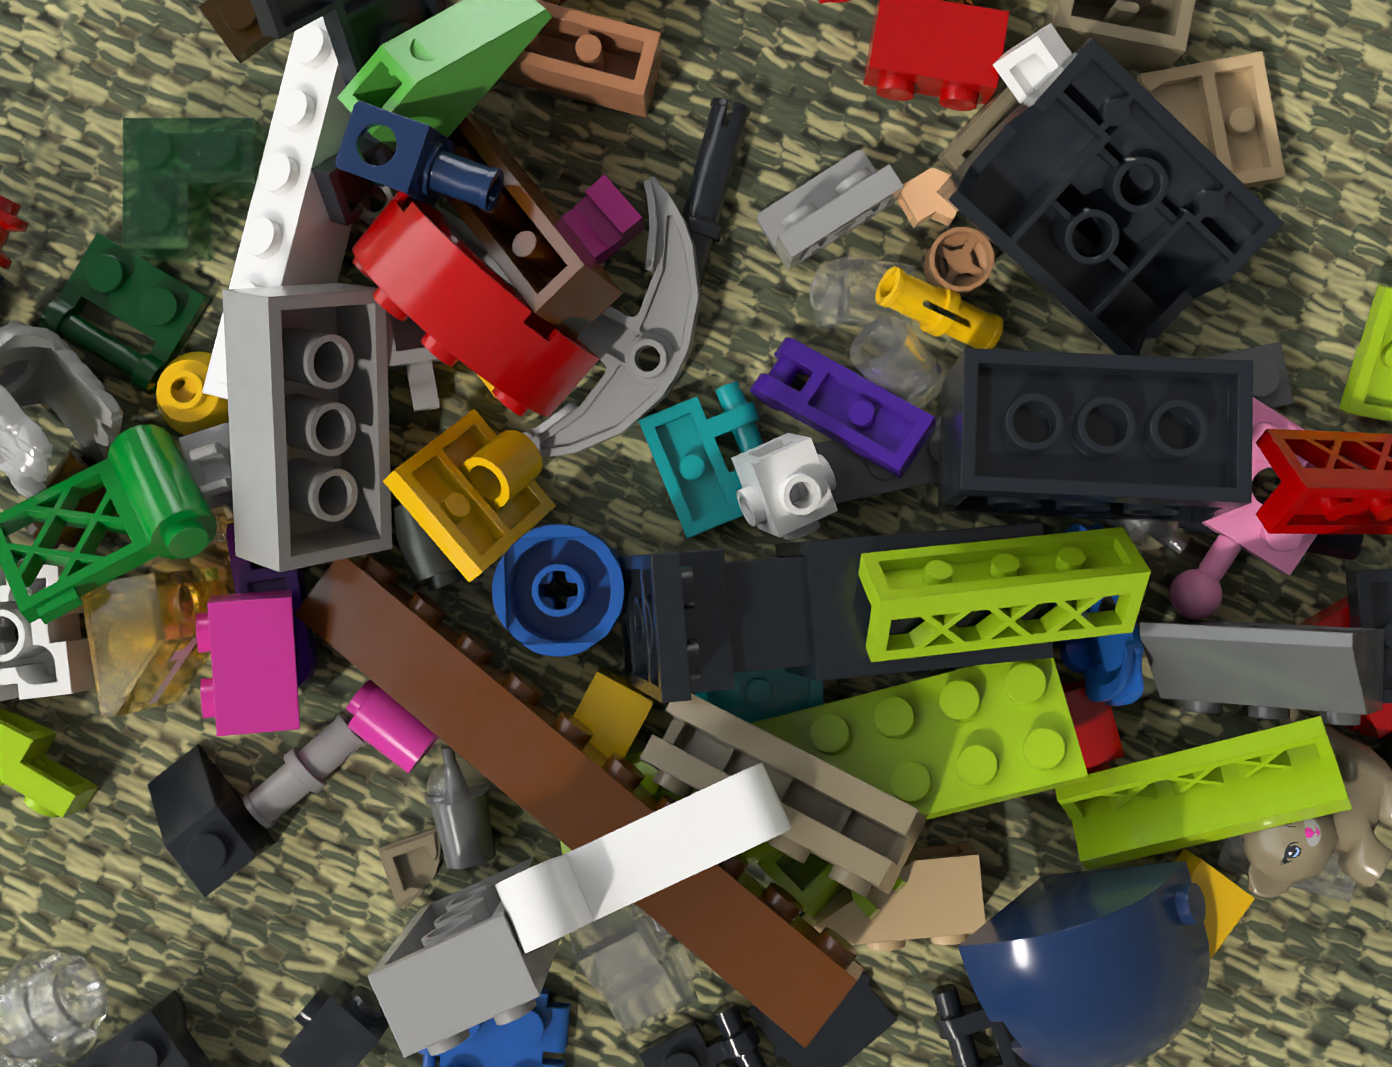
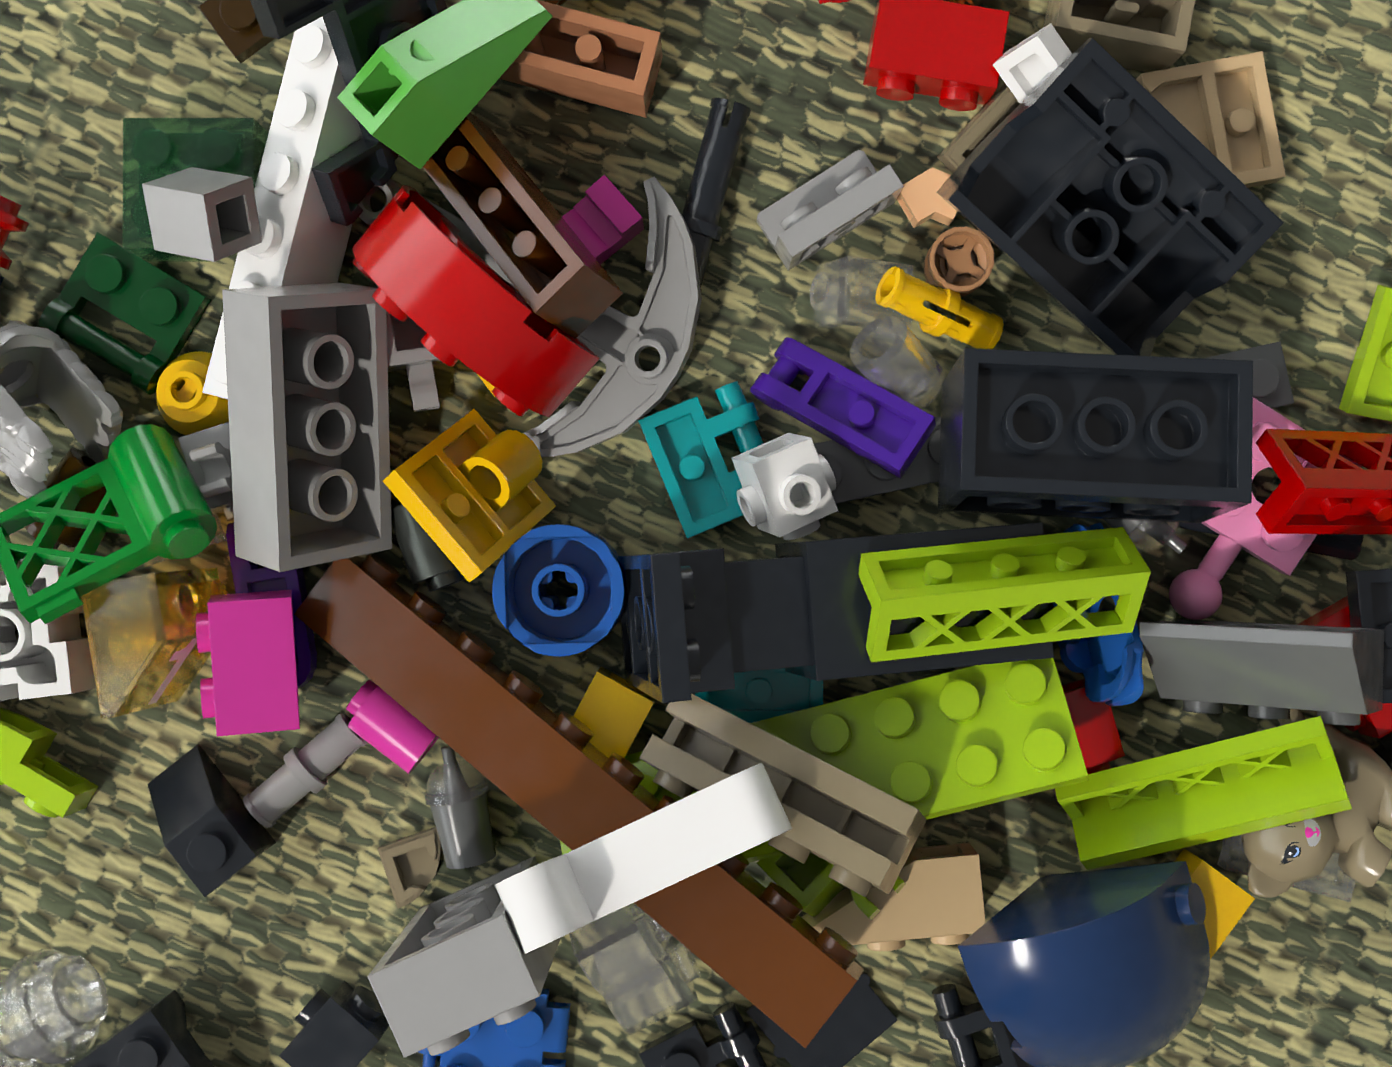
(202, 213): none -> light grey brick
(421, 163): dark blue bracket -> none

